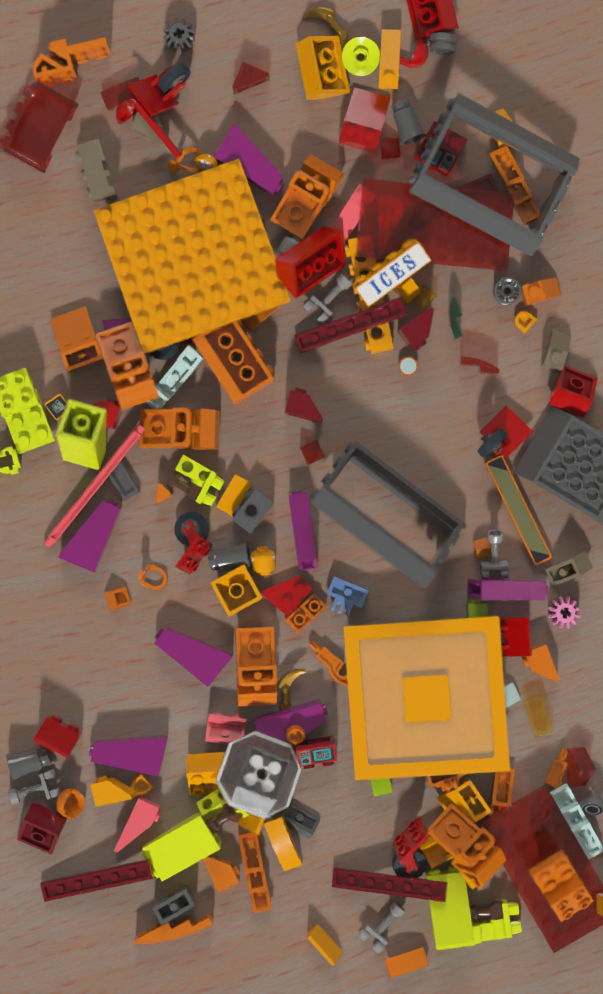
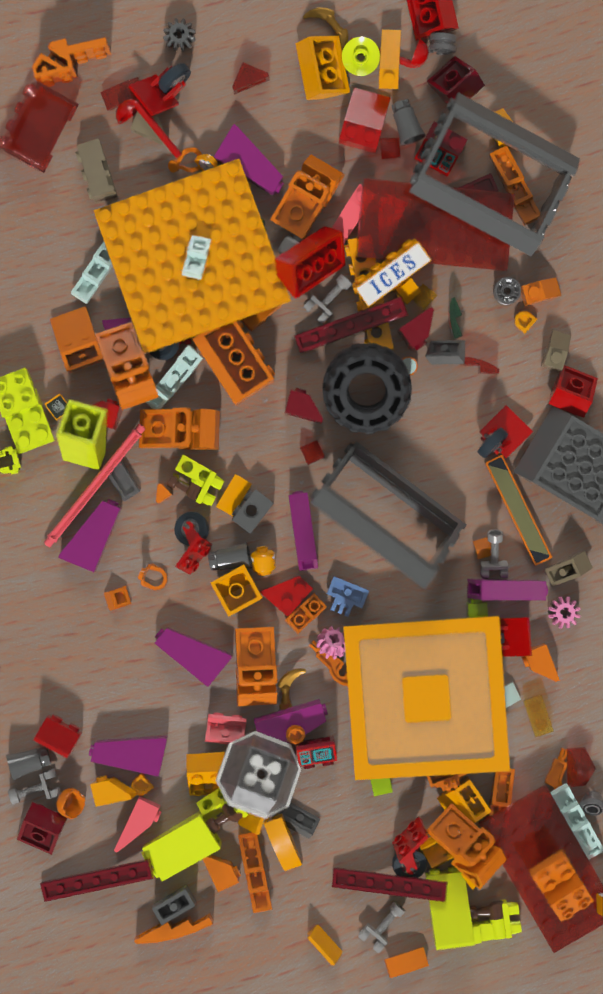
(93, 275): none -> light aqua slope
(196, 257): none -> light aqua slope
(325, 642): none -> bright pink gear
(374, 360): none -> black tyre
(446, 352): none -> dark grey slope
(456, 78): none -> dark red slope

